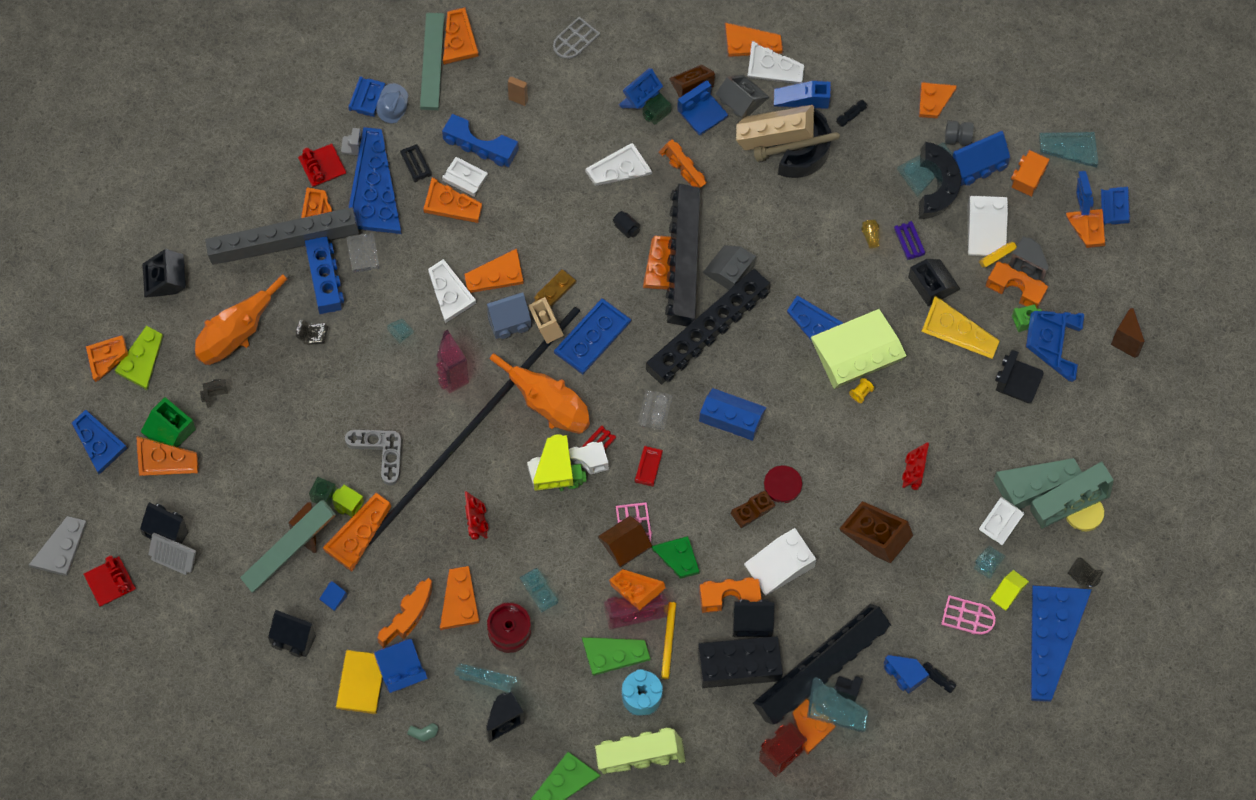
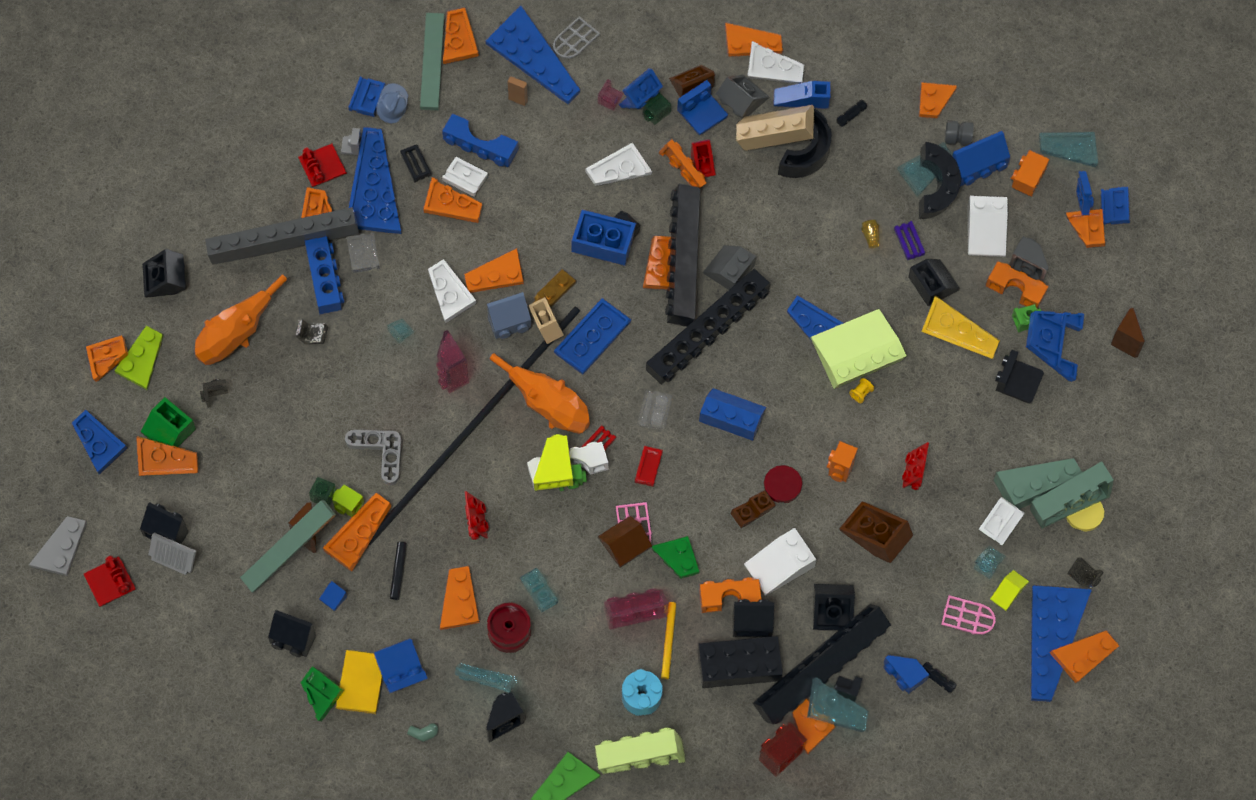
(321, 692): none -> green wing
(398, 570): none -> black piece
(413, 608): orange slope -> none
(527, 49): none -> blue wing
(603, 237): none -> blue slope
(609, 96): none -> clear pink panel
(613, 654): bright green wing -> none
(636, 588): orange wing -> none
(702, 157): none -> red slope
(762, 153): dark tan piece -> none
(832, 606): none -> black slope
(841, 461): none -> orange brick
(996, 255): yellow tile -> none
(1084, 655): none -> orange wing

